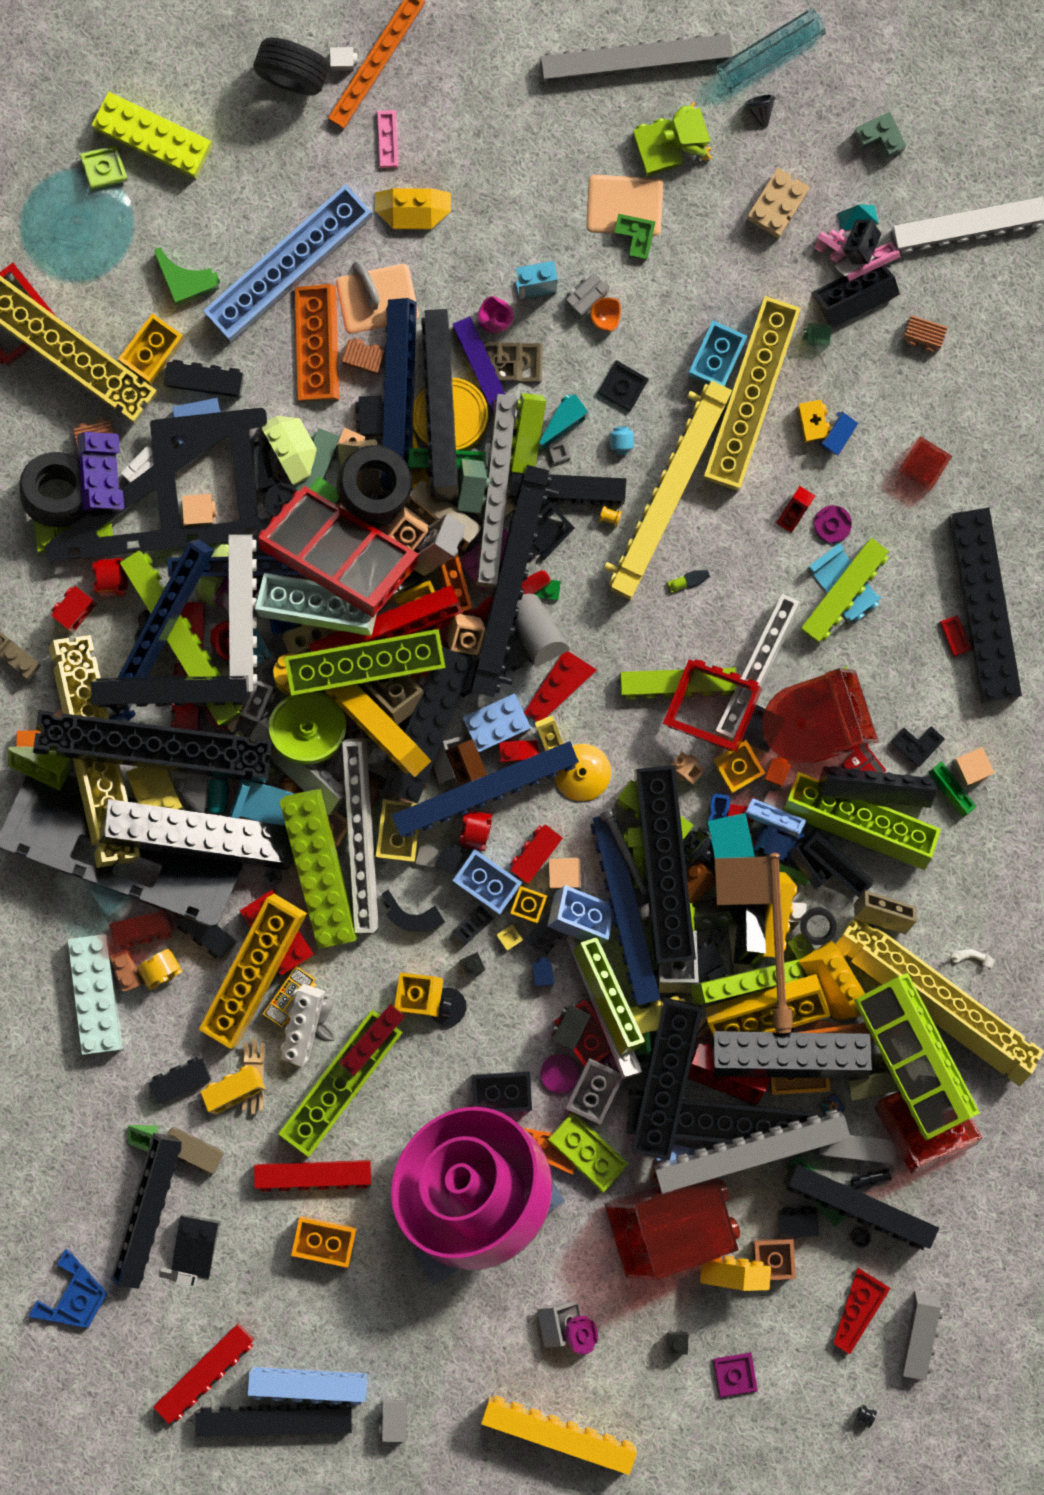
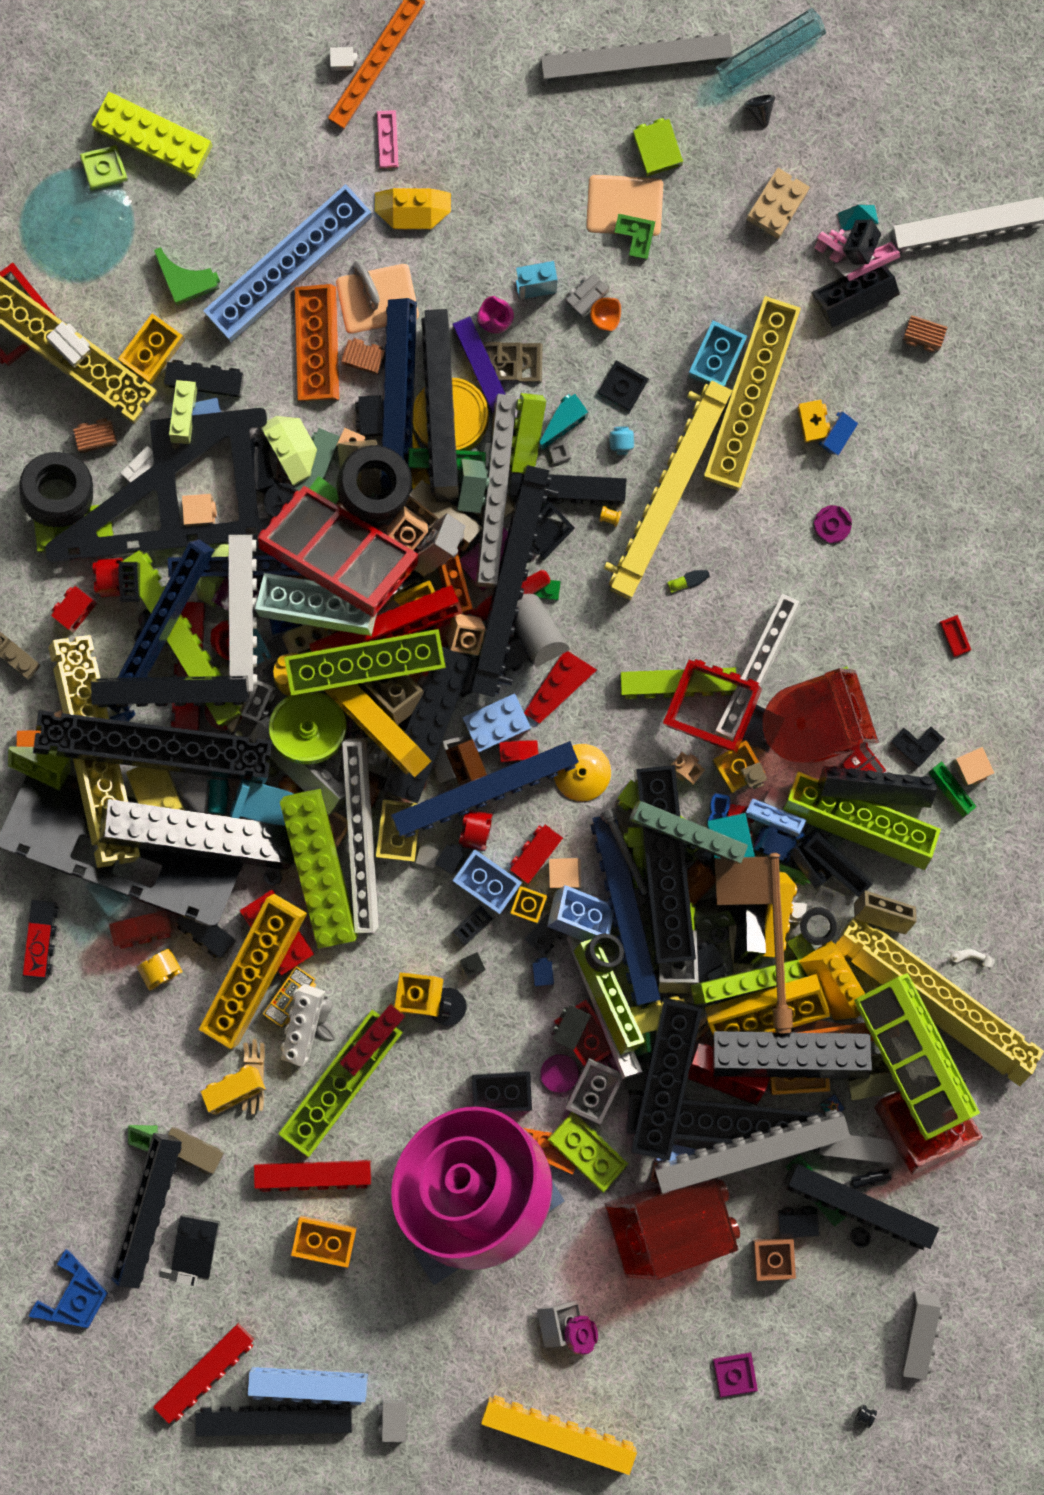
(40, 938): none -> brick
(68, 344): none -> white brick
(95, 994): light aqua brick -> none
(99, 471): dark purple piece -> none
(126, 970): nougat brick -> none
(136, 566): none -> black slope
(180, 1080): black brick -> none
(182, 411): none -> yellowish green arch
(291, 66): black tyre -> none
(416, 923): black arch -> none
(509, 937): light yellow plate -> none
(548, 733): light yellow slope -> none
(613, 943): none -> black tyre
(678, 1343): pearl dark grey brick -> none
(688, 832): none -> sand green brick
(689, 132): lime torso -> none
(736, 1274): yellow brick -> none
(754, 776): none -> dark tan brick
(777, 771): orange brick -> none
(795, 509): red slope -> none
(817, 334): clear green brick -> none
(829, 570): medium azure panel -> none
(844, 590): lime brick -> none
(862, 1304): red wing -> none
(881, 130): sand green brick -> none
(925, 463): clear red brick -> none
(985, 605): black brick -> none

